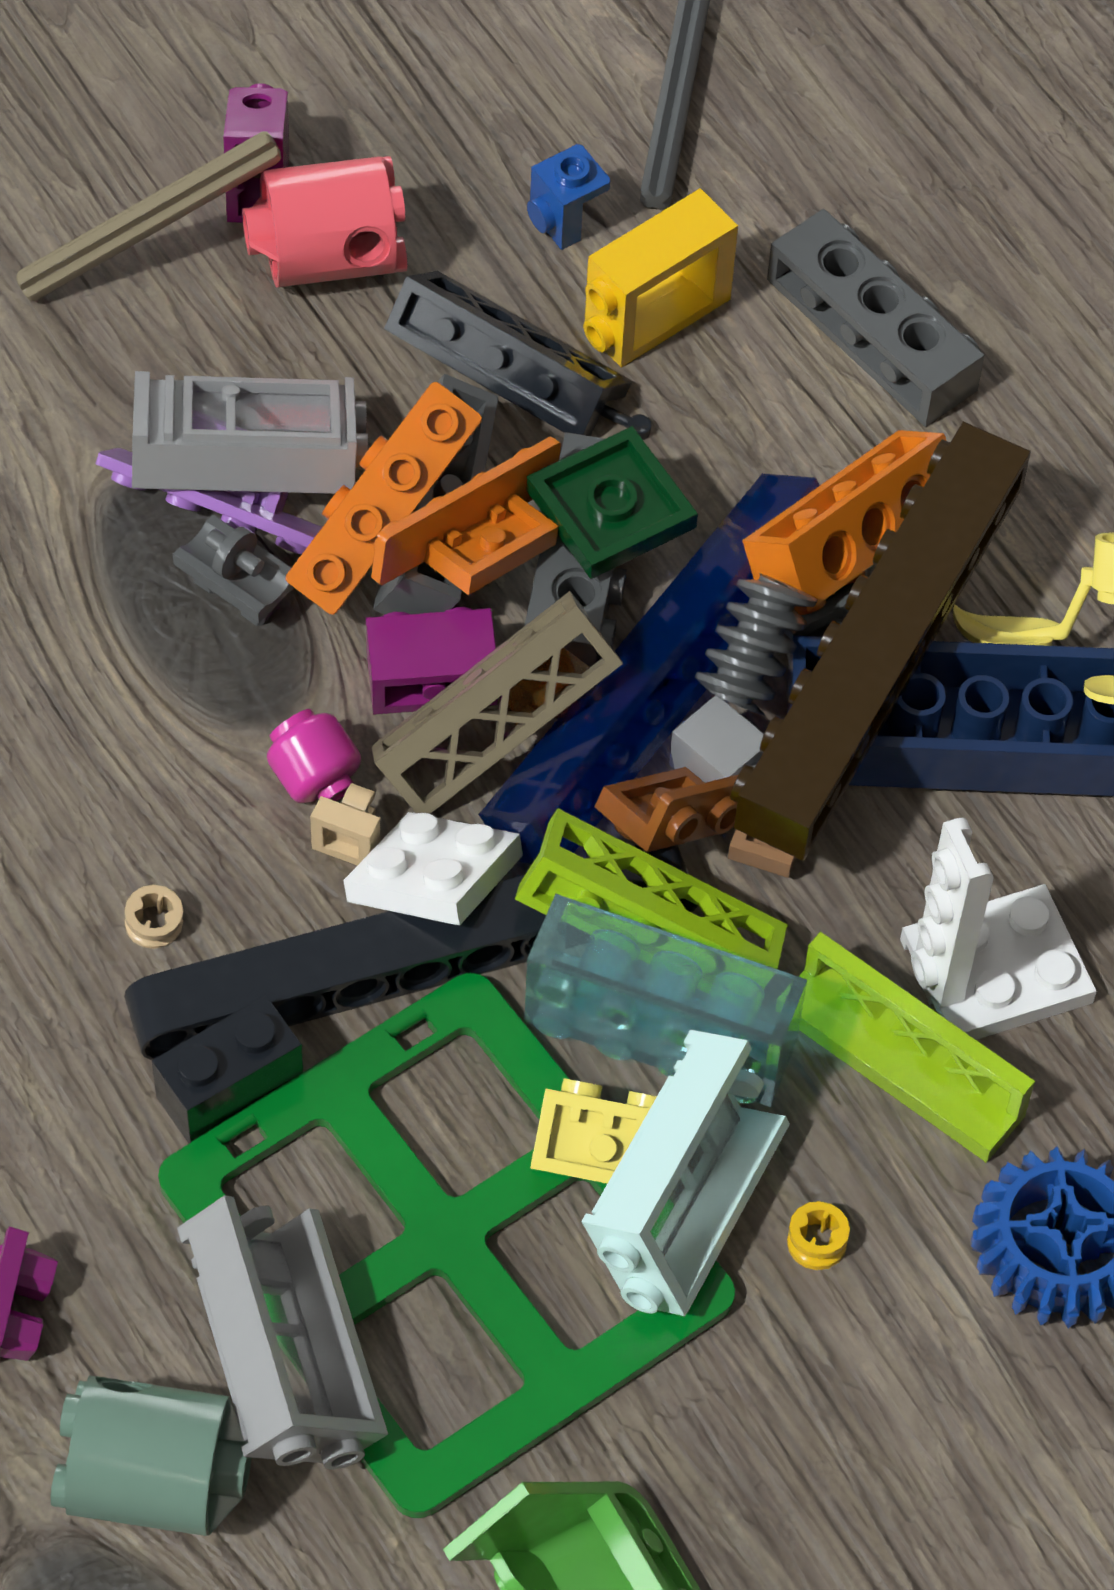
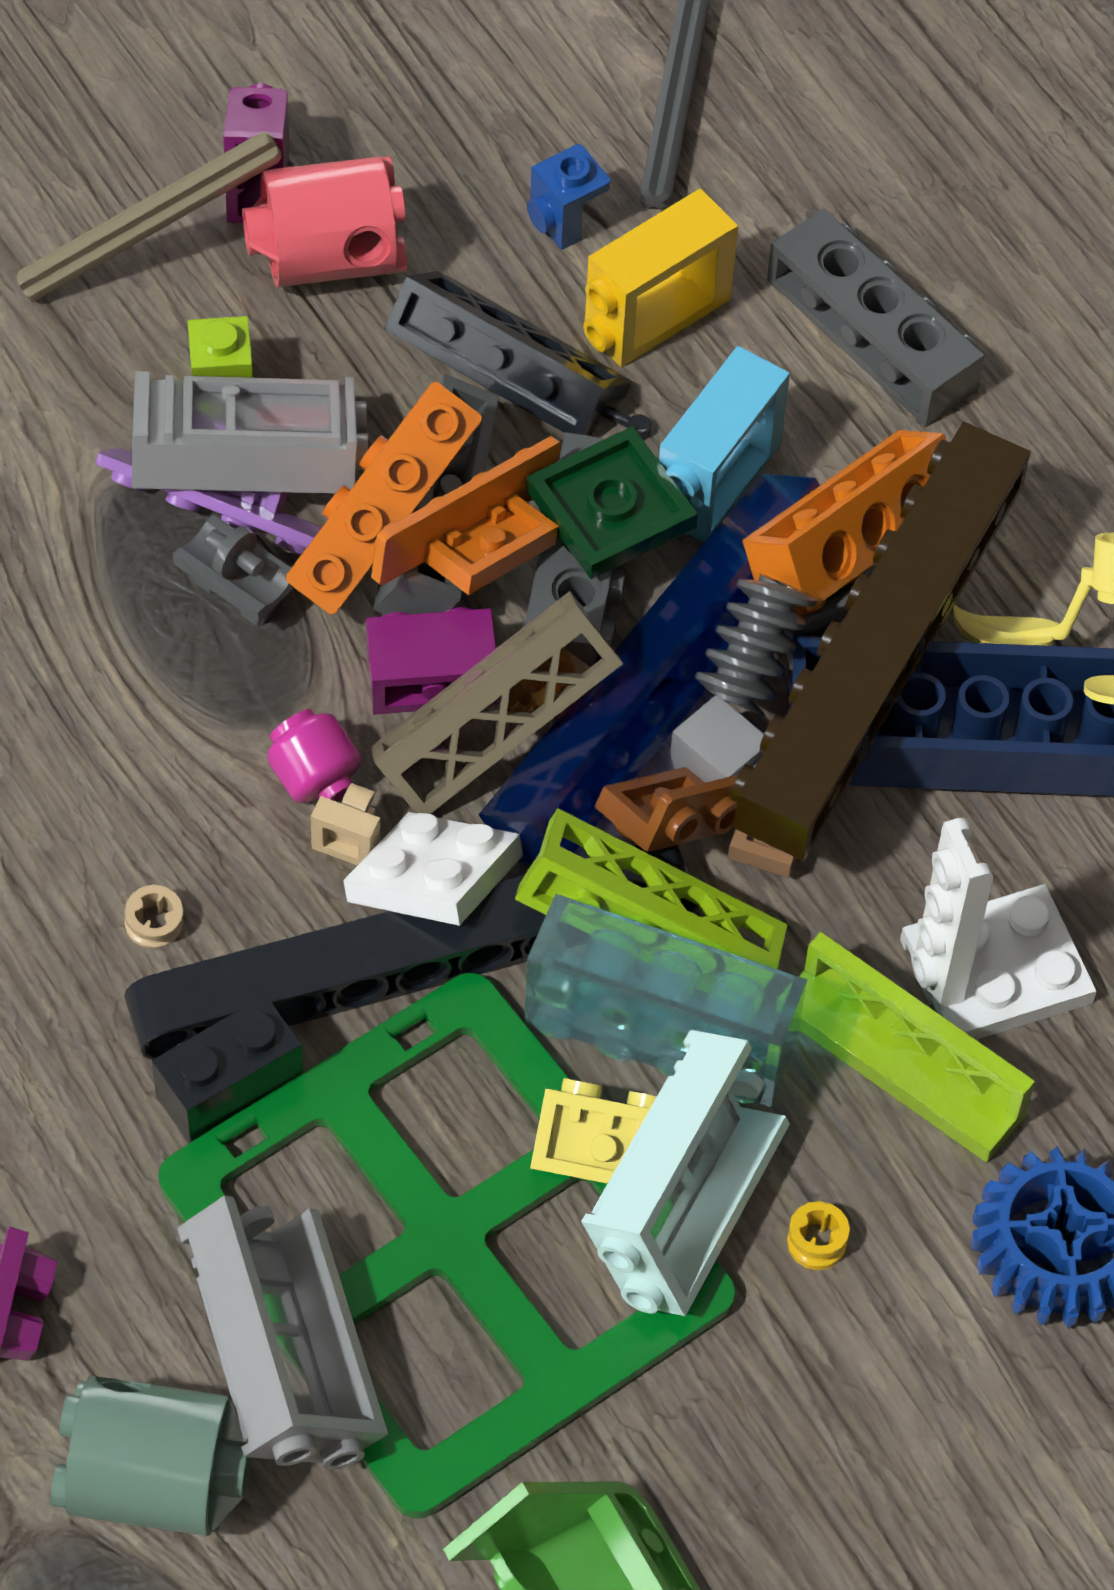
(220, 347): none -> lime brick
(726, 437): none -> medium azure window

